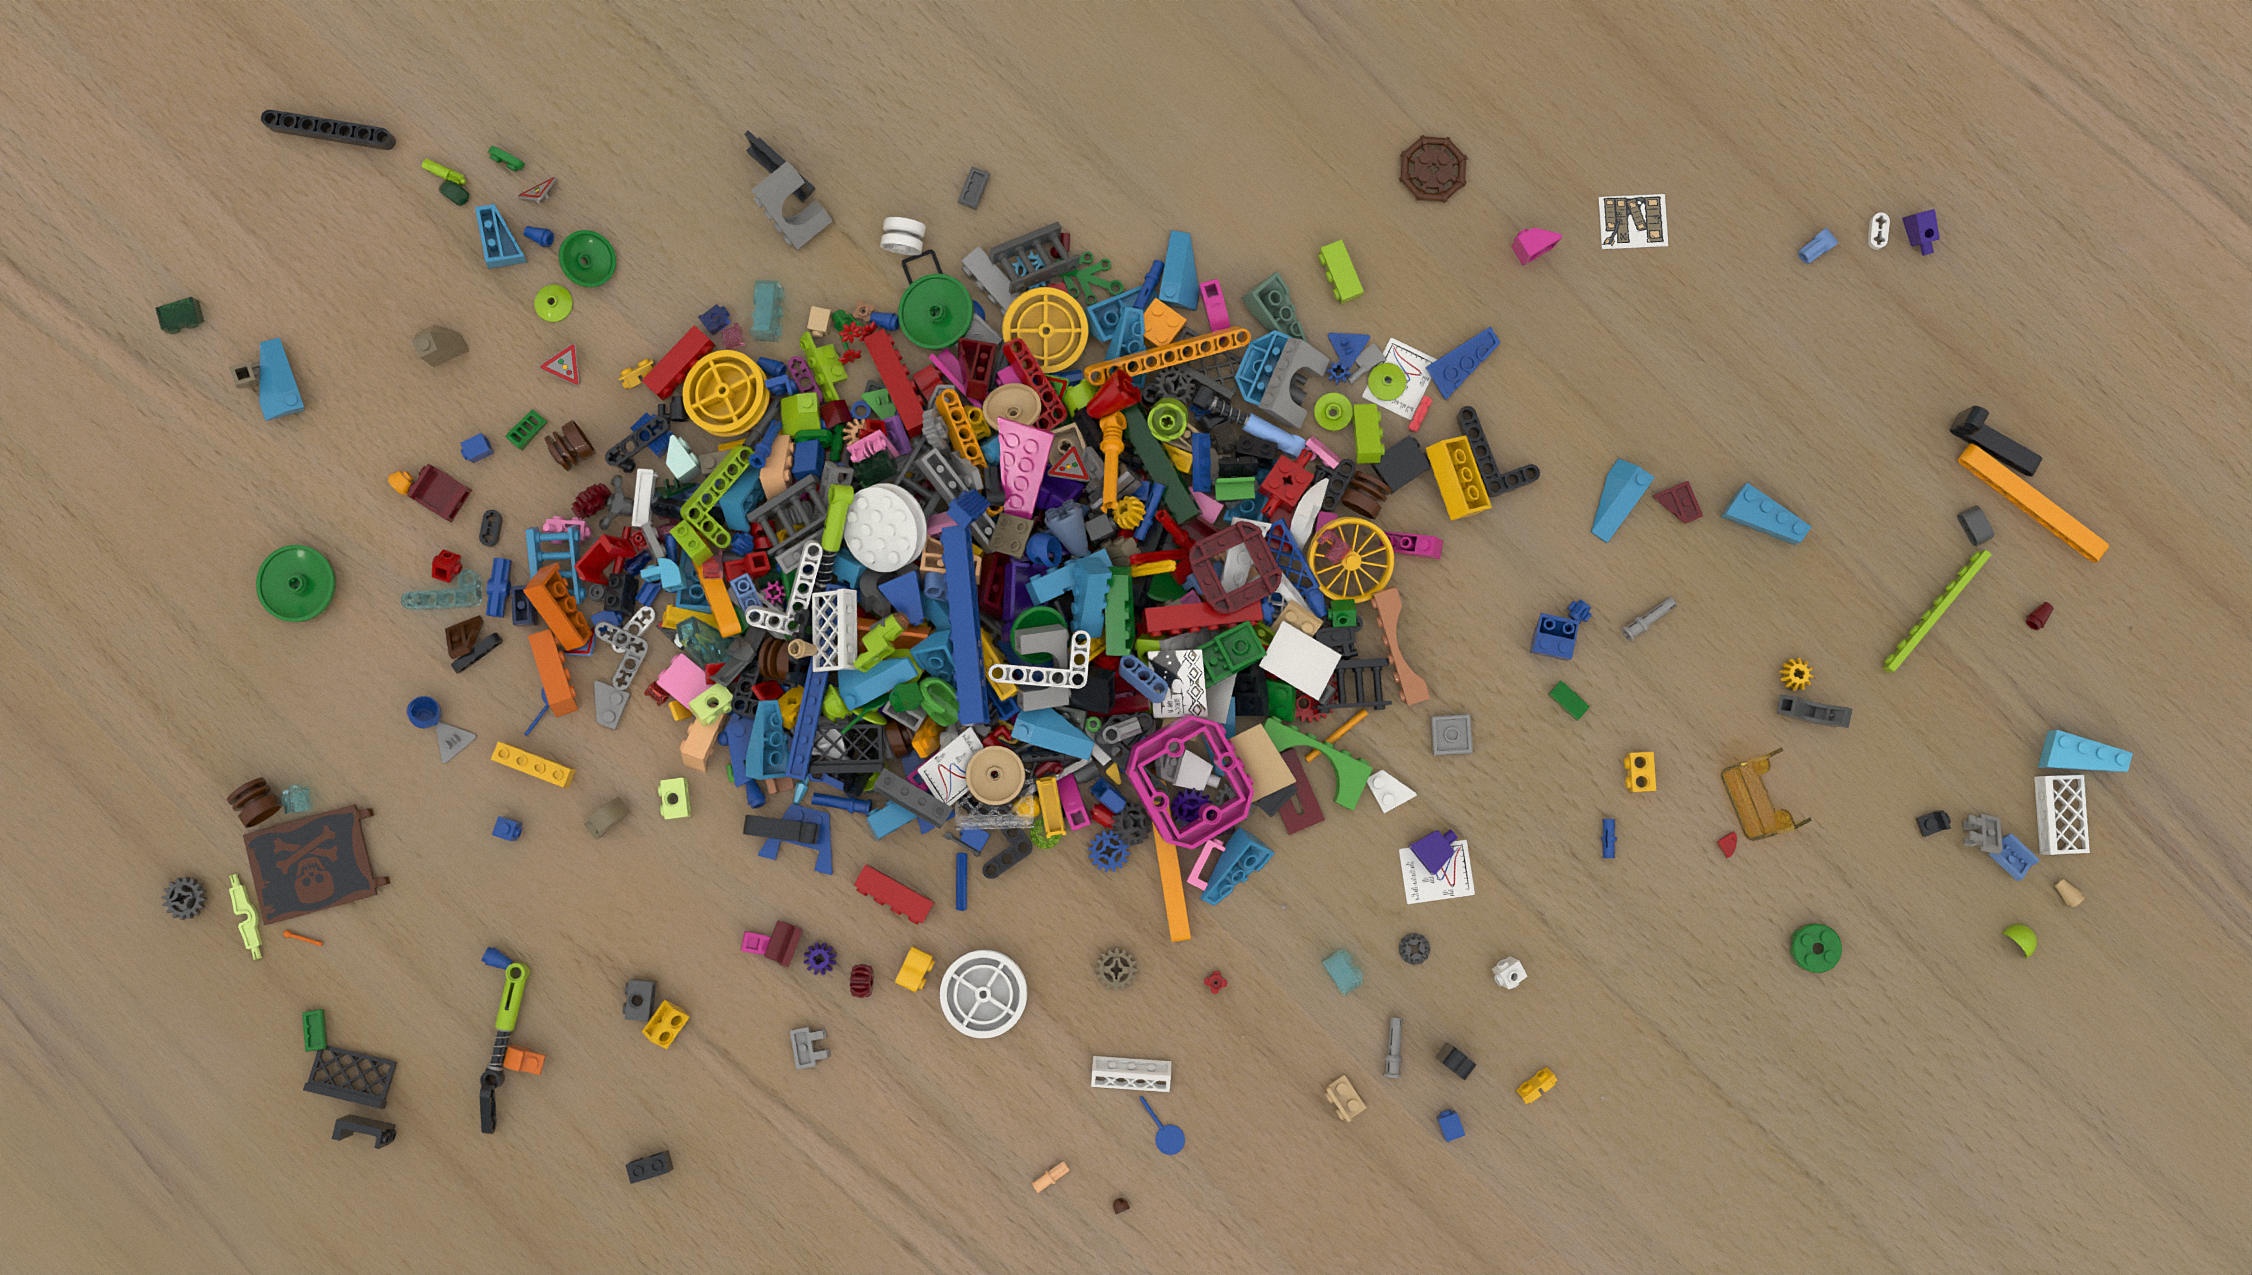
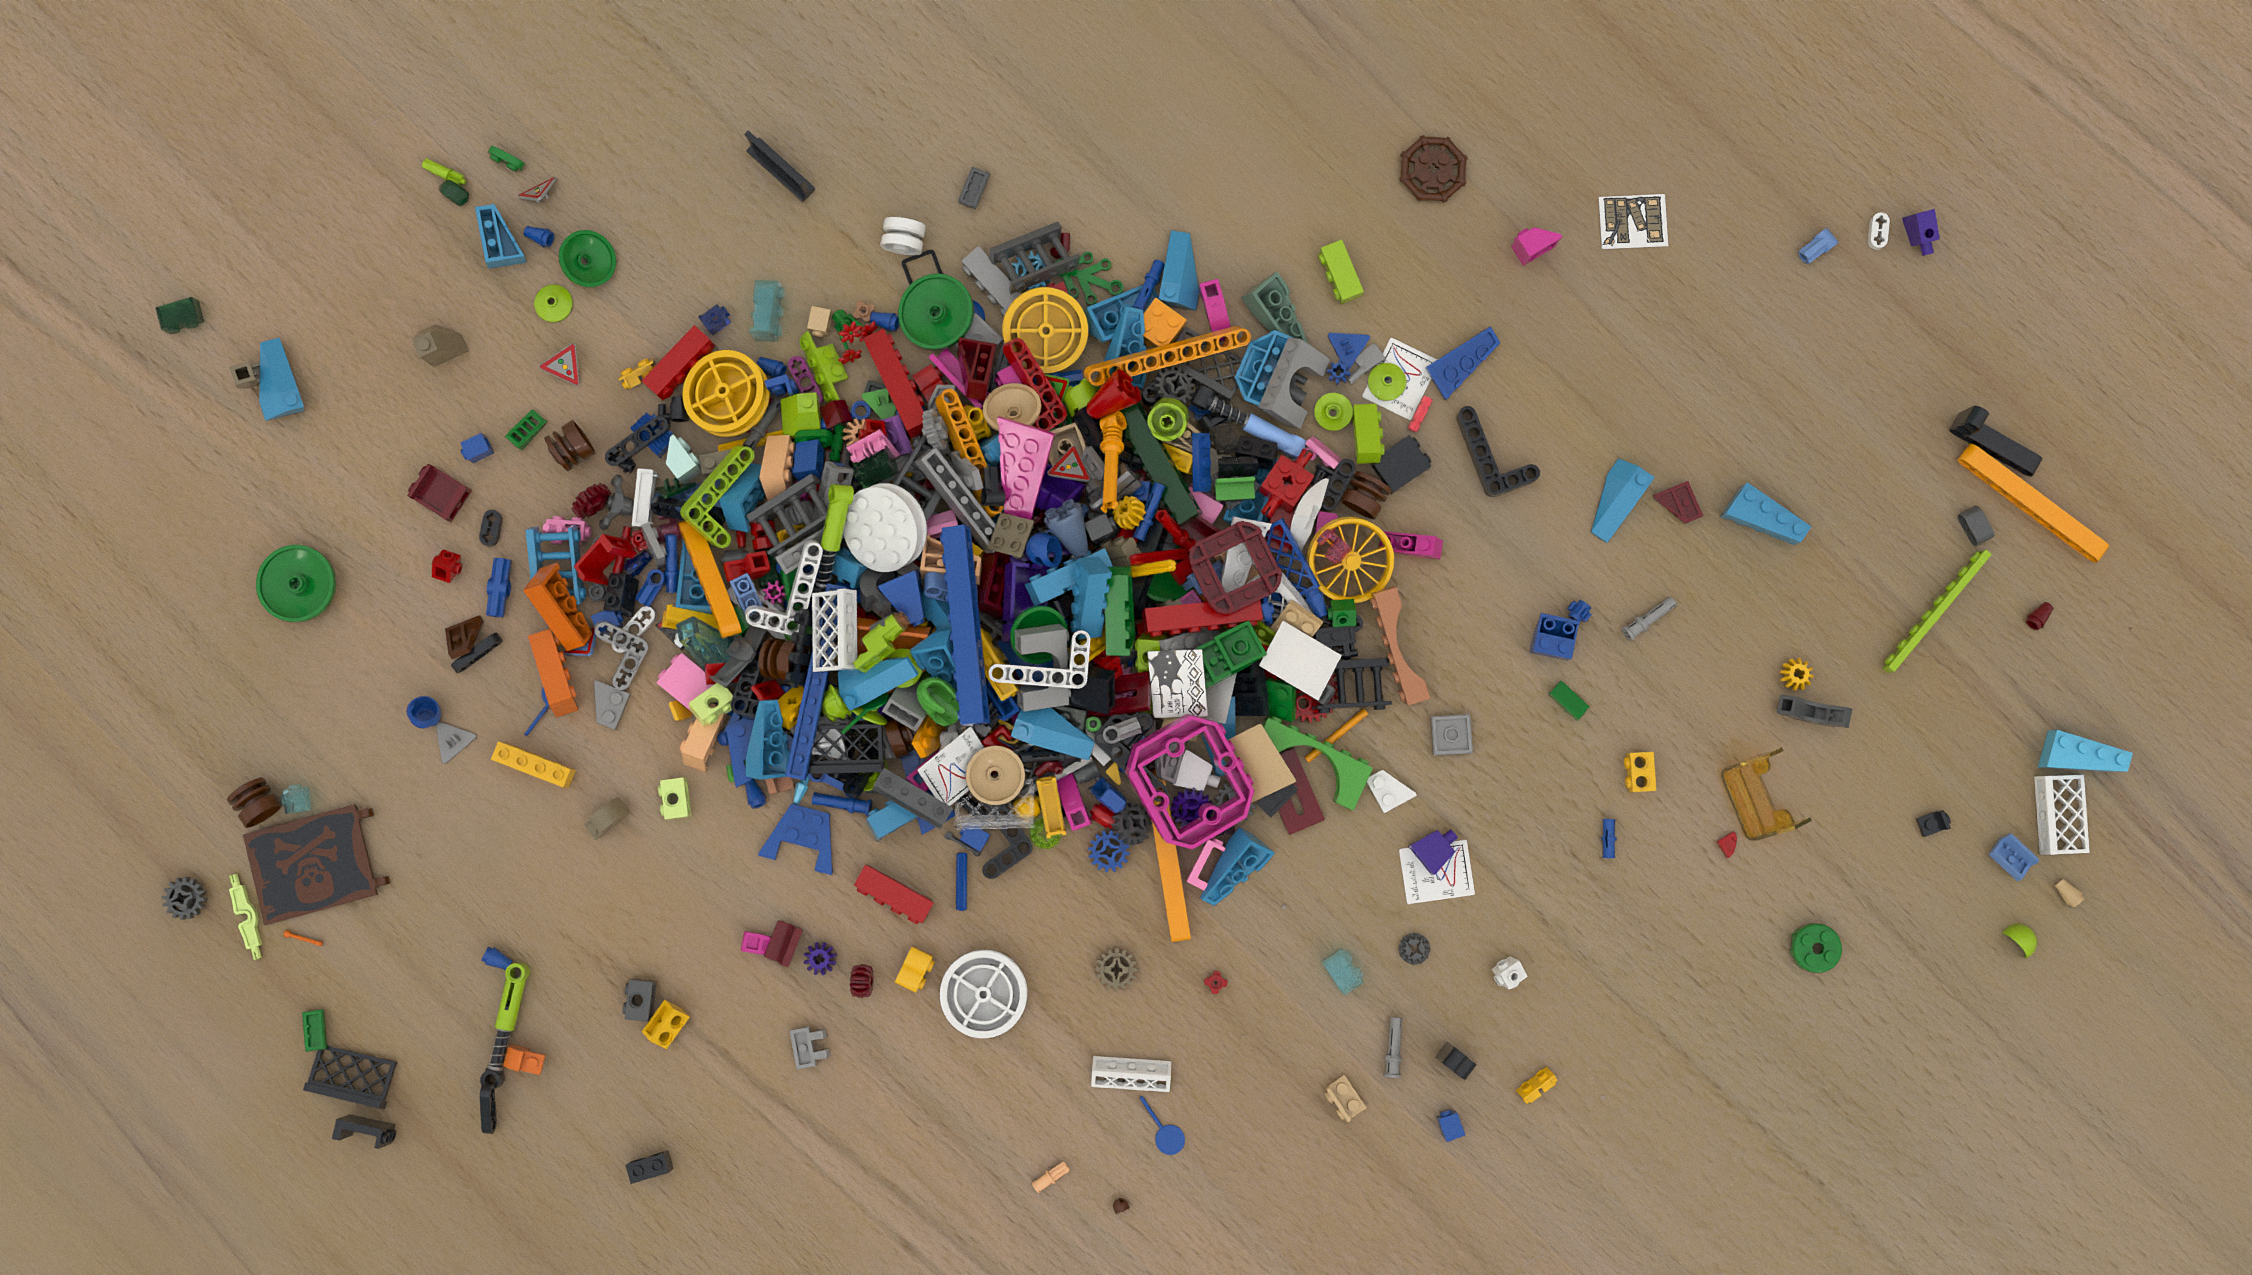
(319, 128): black beam -> none
(400, 481): light orange cone -> none
(441, 596): clear light blue beam -> none
(507, 828): blue brick -> none
(522, 608): dark blue brick -> none
(657, 693): clear red bush -> none
(670, 573): medium azure brick -> none
(691, 543): lime brick -> none
(713, 567): clear pink panel -> none
(733, 337): clear pink panel -> none
(742, 543): blue gear -> none
(763, 448): blue pin -> none
(772, 194): light grey arch -> none
(782, 829): black beam -> none
(800, 648): tan cone -> none
(905, 697): green brick -> none
(967, 508): blue brick -> none
(1146, 687): medium blue beam -> none
(1458, 477): yellow brick -> none
(1989, 833): light grey plate -> none

